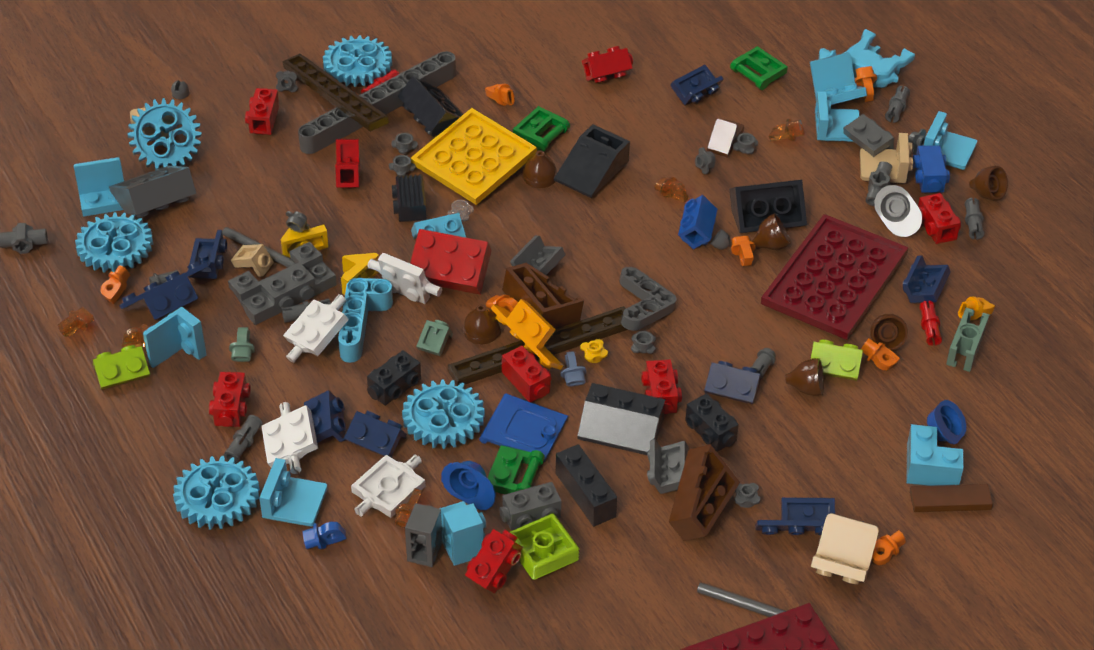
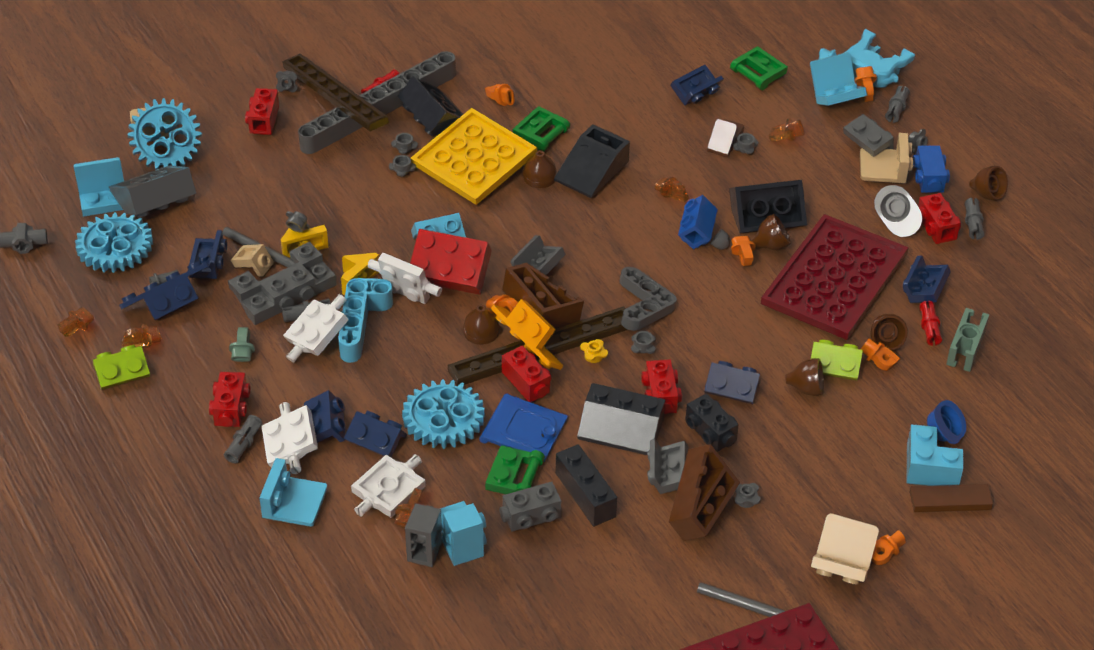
(117, 283): orange piece -> none
(172, 334): medium azure bracket -> none
(179, 90): dark grey hinge -> none
(216, 492): medium azure gear -> none
(324, 535): blue piece -> none
(347, 163): red brick -> none
(357, 60): medium azure gear -> none
(393, 378): black brick -> none
(410, 198): black brick -> none
(434, 337): sand green bracket -> none
(461, 207): clear plate -> none
(469, 483): blue piece -> none
(494, 560): red brick -> none
(545, 546): lime brick -> none
(573, 374): sand blue piece -> none
(614, 63): red brick -> none
(705, 160): dark grey plate -> none
(765, 358): dark grey pin -> none
(799, 516): dark blue bracket -> none
(831, 121): medium azure bracket -> none
(878, 180): dark grey axle -> none
(954, 146): medium azure bracket -> none
(978, 304): light orange piece -> none

